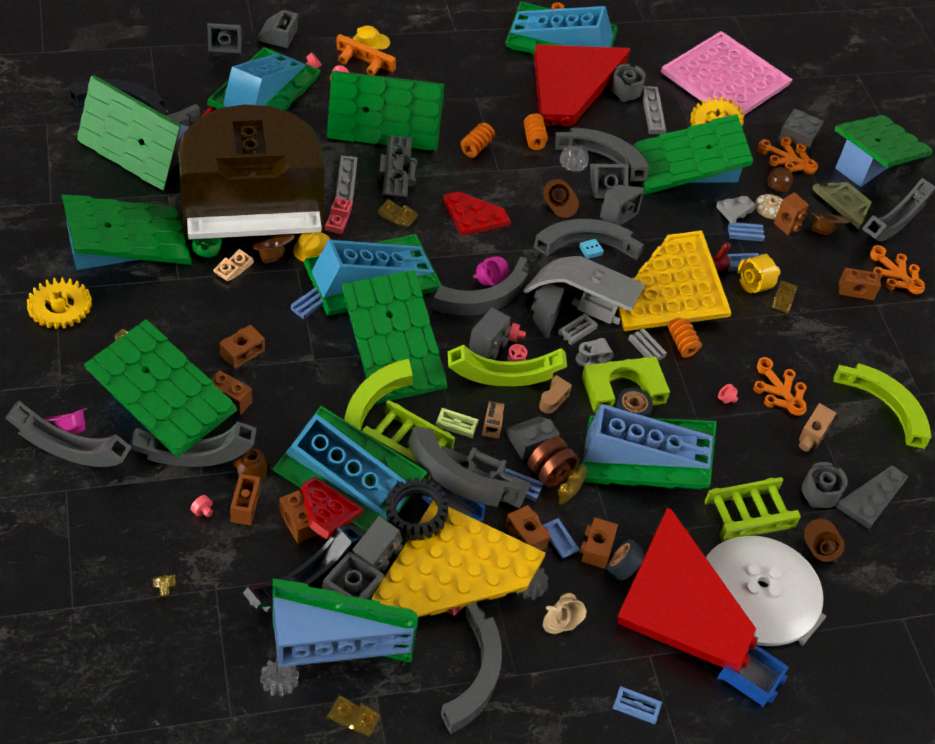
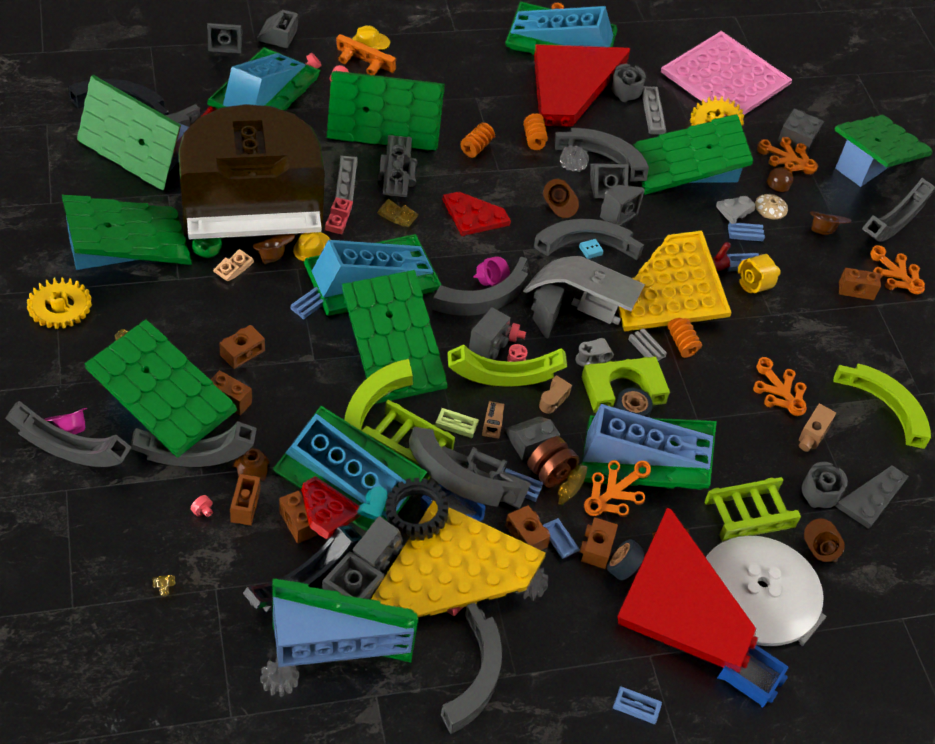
(353, 717): clear yellow slope -> none
(375, 503): none -> teal leg
(564, 615): tan hair -> none
(580, 331): light grey tile -> none
(614, 490): none -> orange plant
(728, 394): coral tile -> none
(784, 296): clear yellow slope -> none
(791, 214): dark orange brick -> none
(845, 200): olive wing -> none

